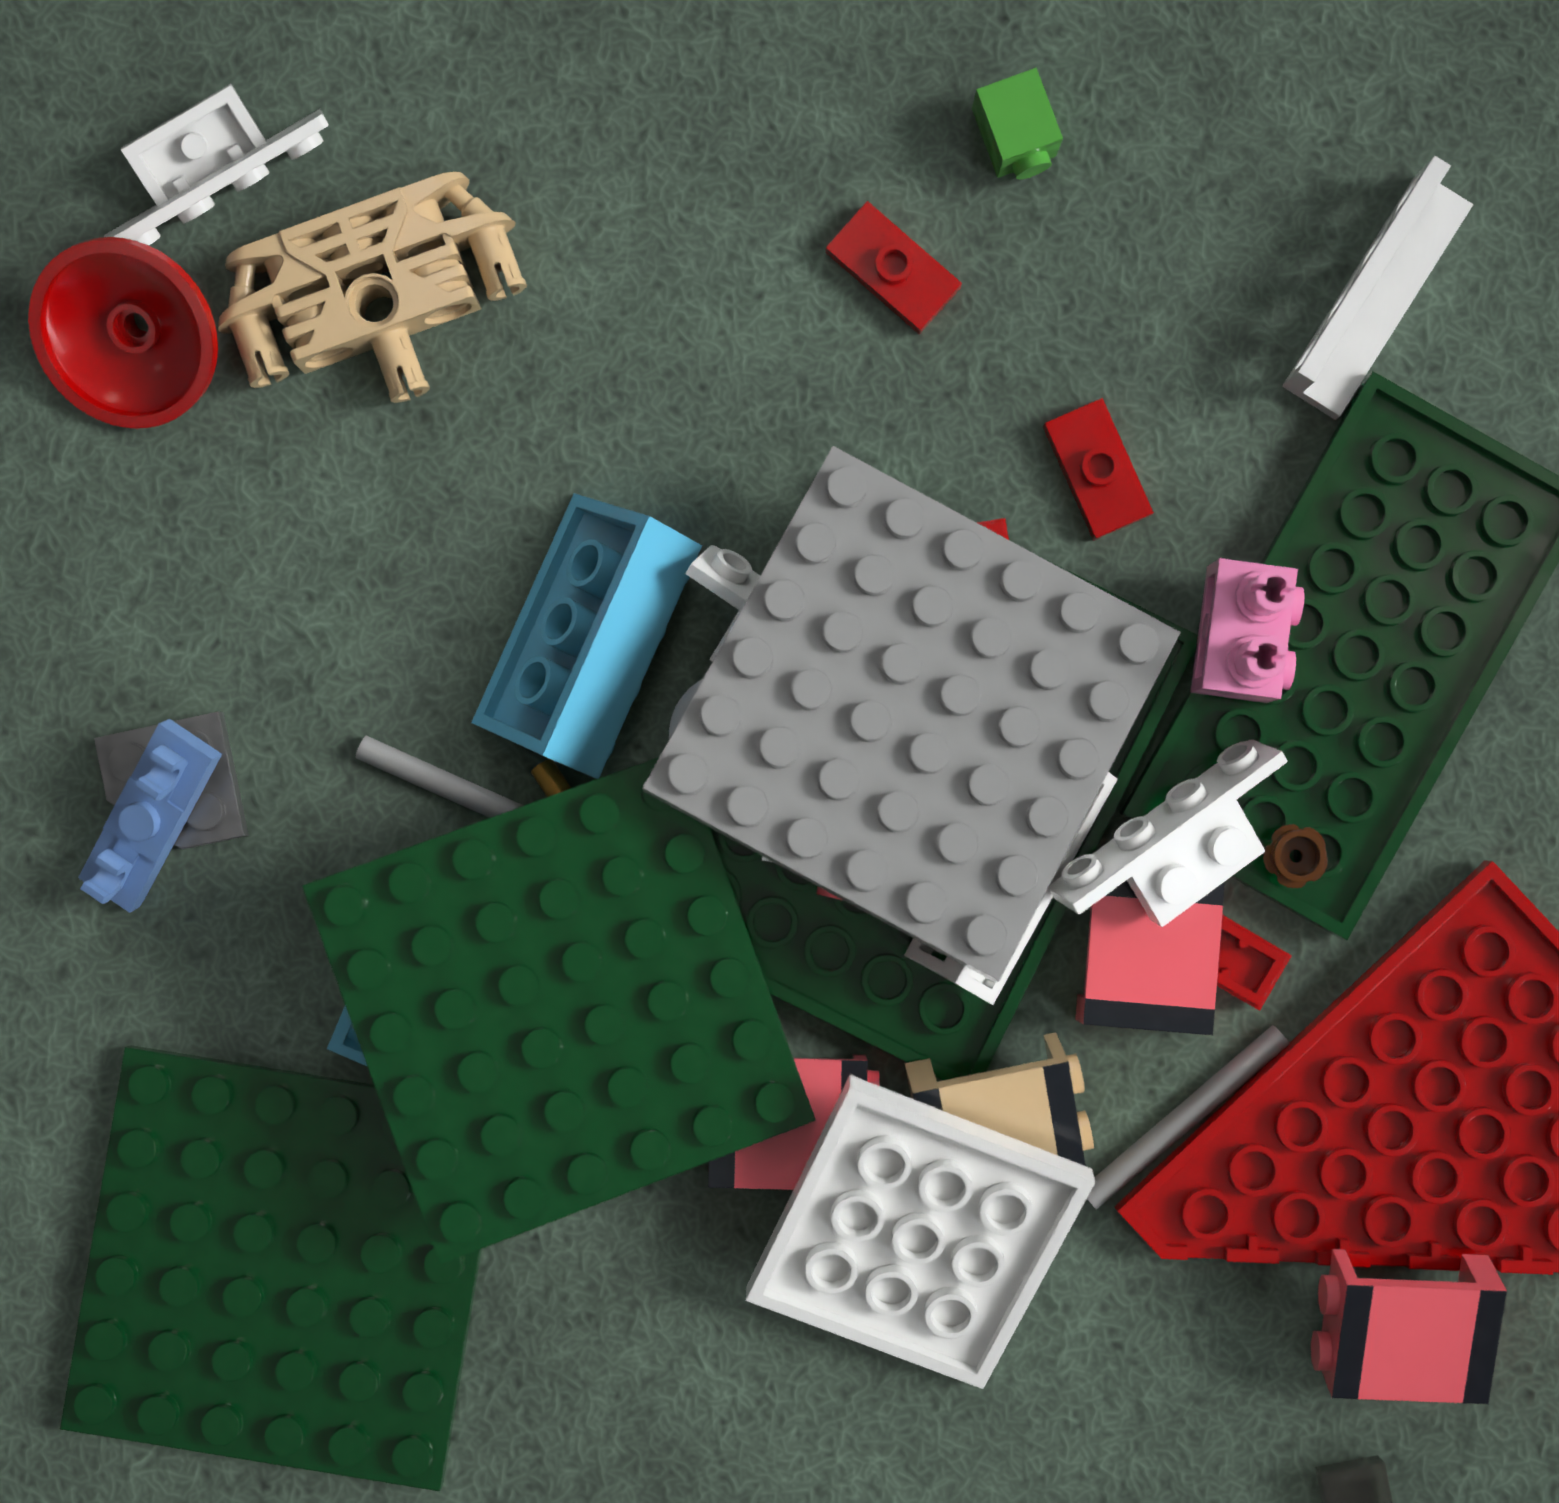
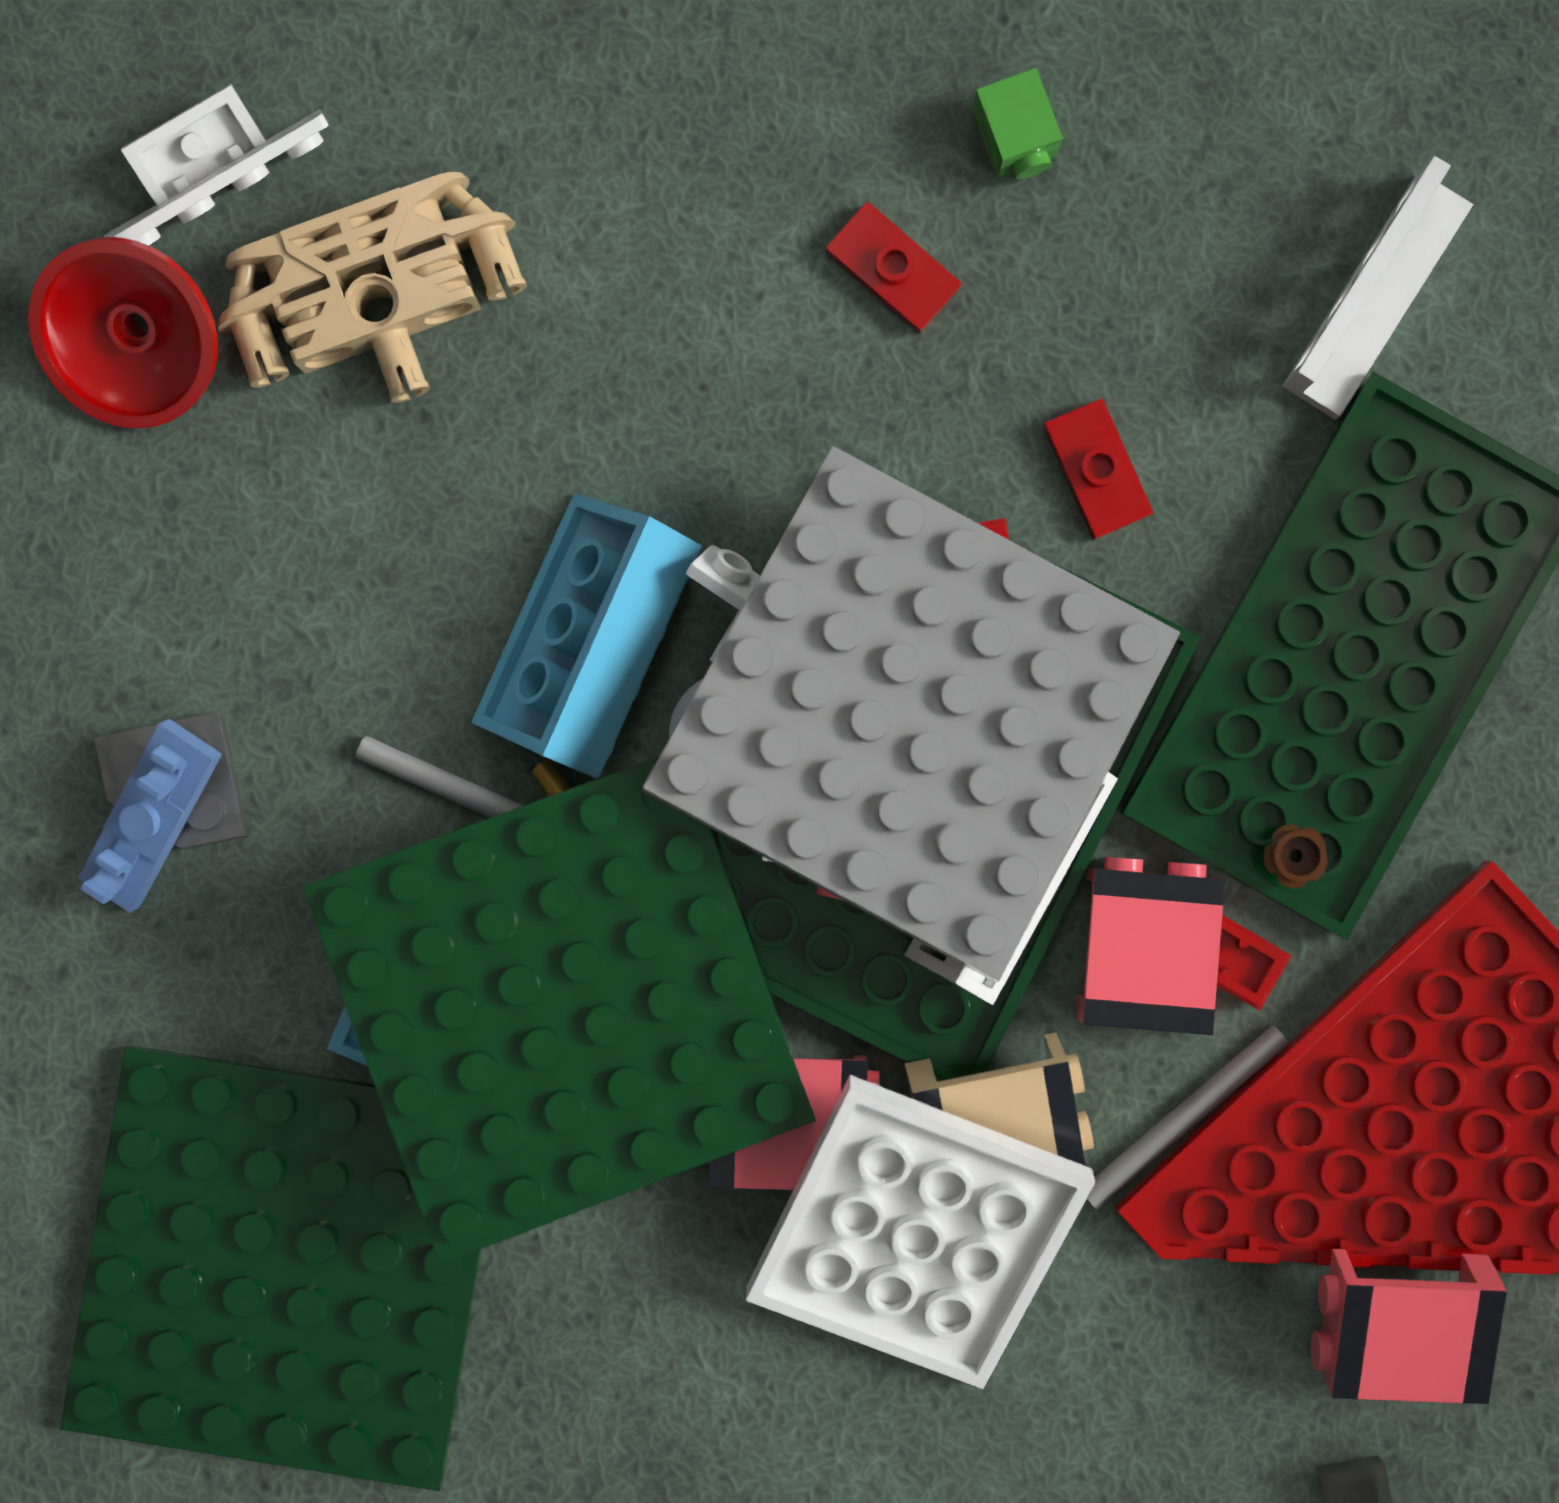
(1180, 845): white bracket -> none
(1247, 631): bright pink brick -> none

